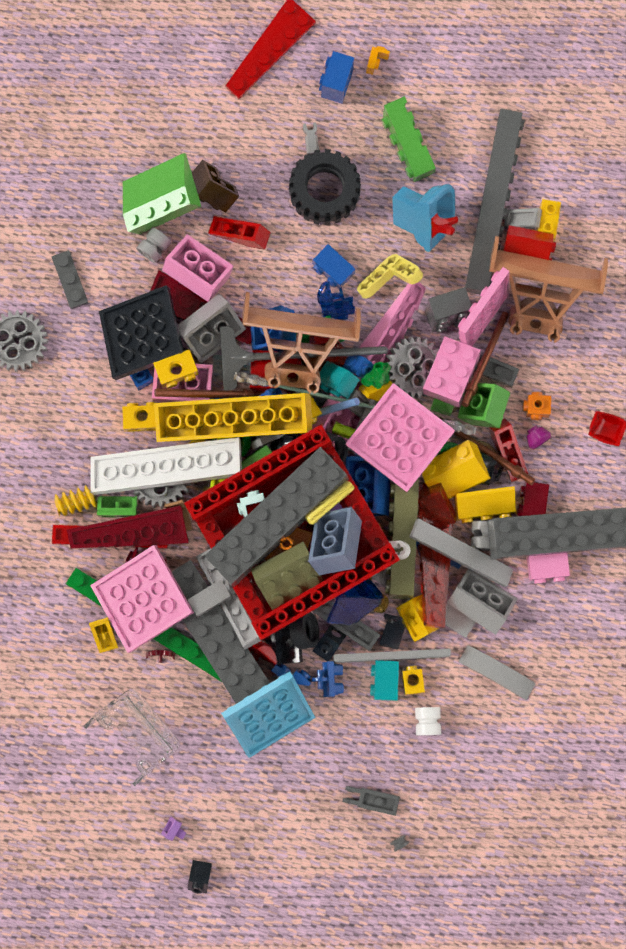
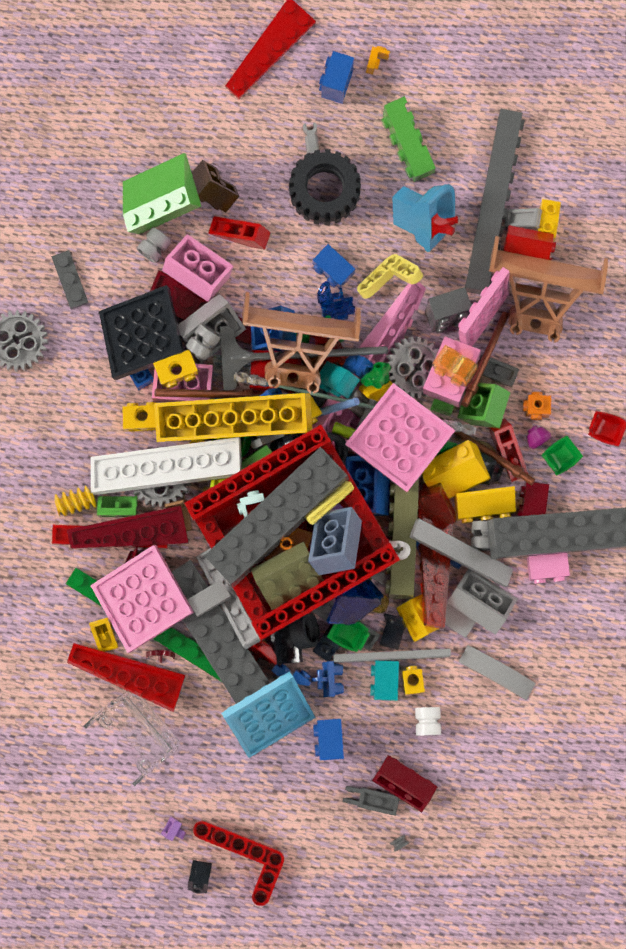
(141, 679): none -> red wing
(203, 341): none -> light grey wheel
(246, 852): none -> red beam
(329, 739): none -> blue brick
(349, 636): none -> green piece
(405, 783): none -> dark red brick
(455, 366): none -> clear yellow brick
(562, 455): none -> green piece

